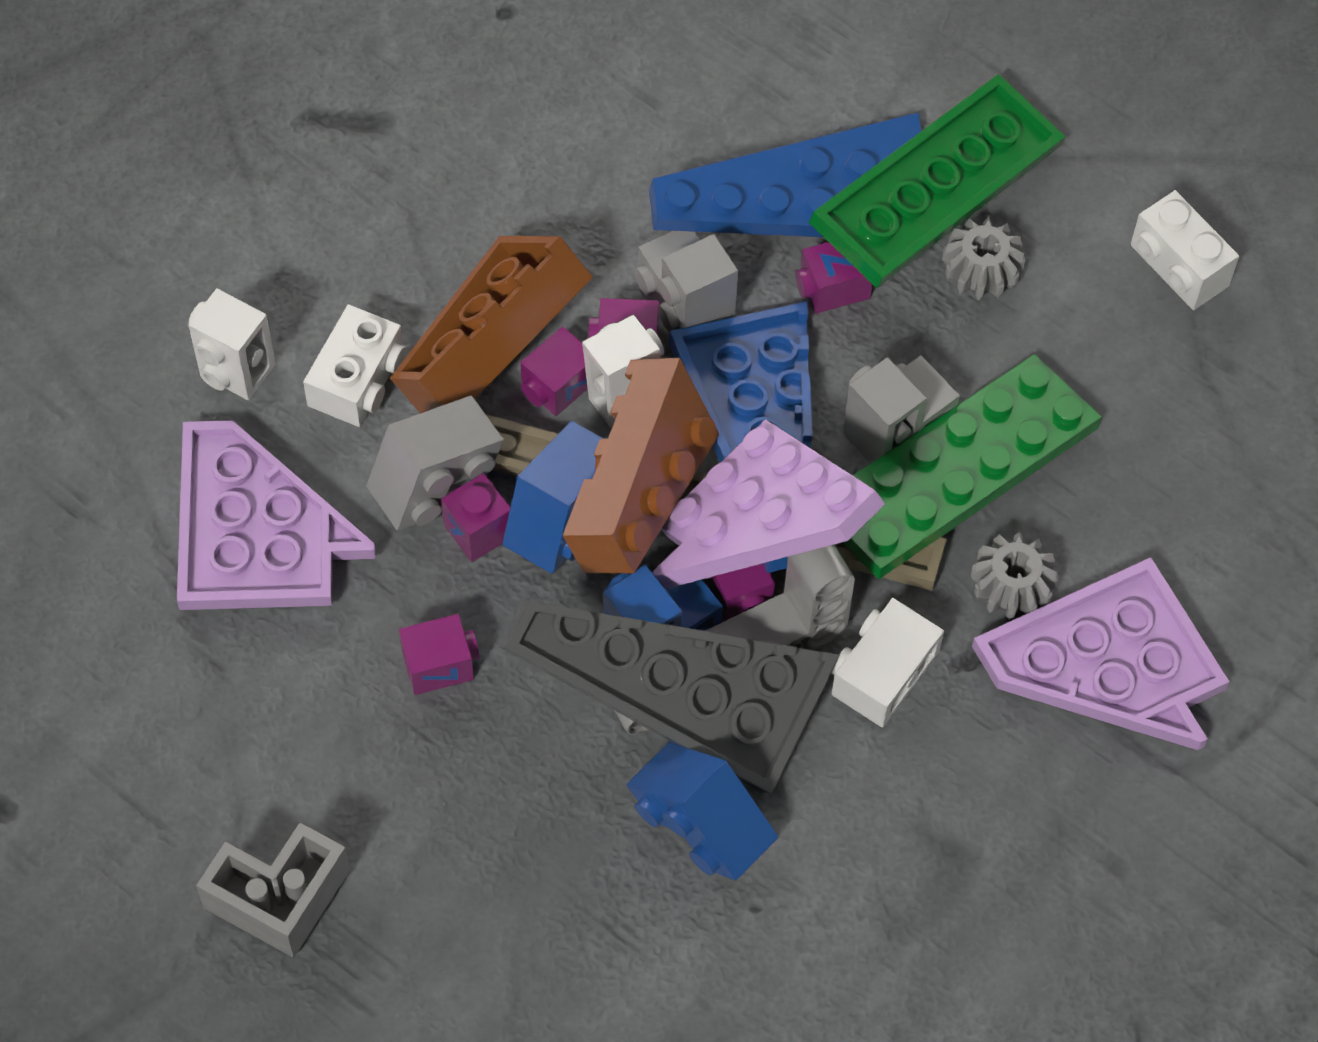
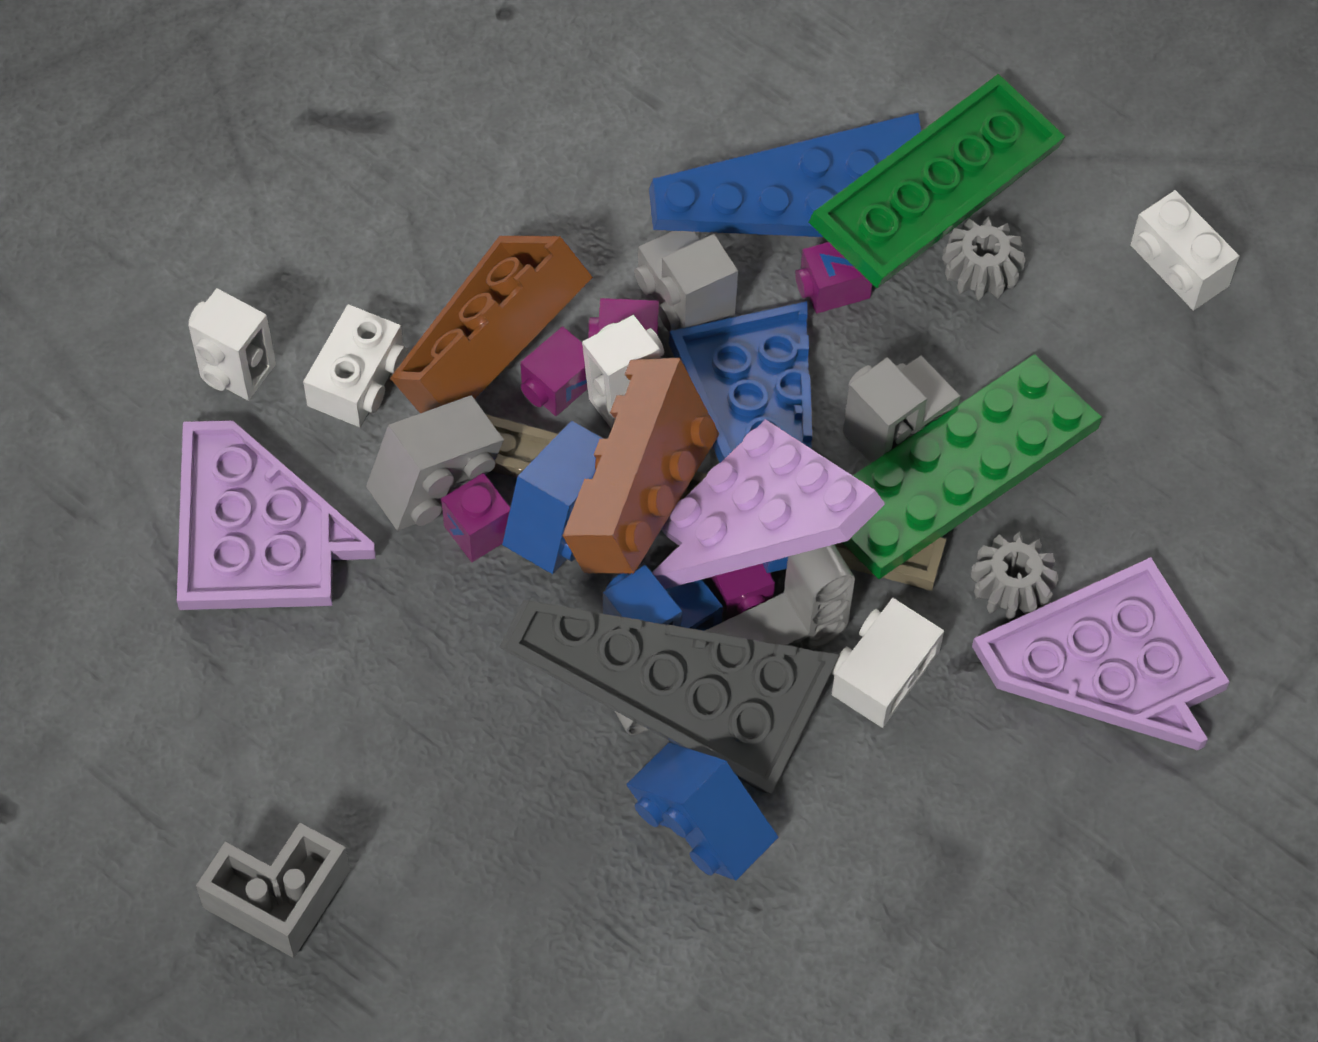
(438, 653): magenta brick -> none

